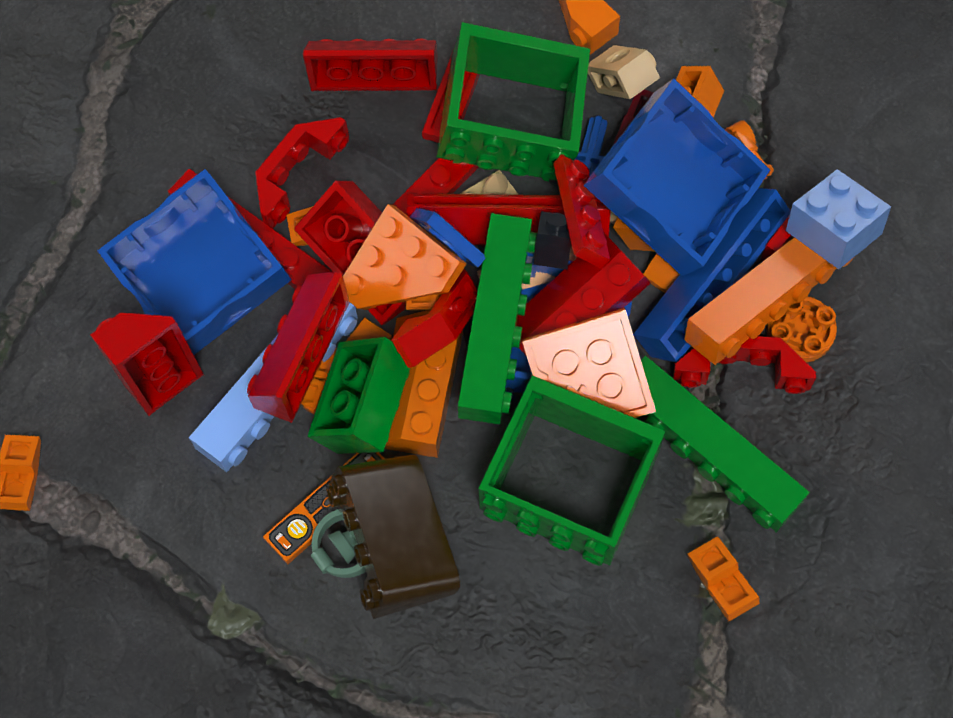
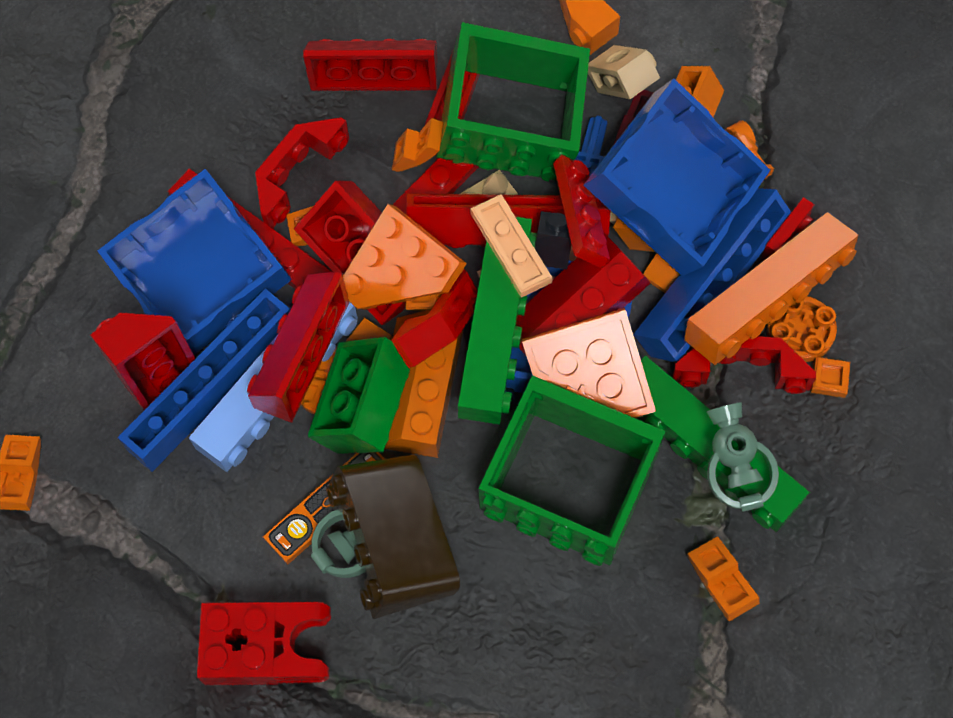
(203, 382): none -> blue brick
(270, 645): none -> red brick
(417, 147): none -> orange slope
(448, 236): blue piece -> none
(511, 245): none -> light nougat tile
(739, 461): none -> sand green piece
(831, 377): none -> orange tile
(837, 218): medium blue brick -> none

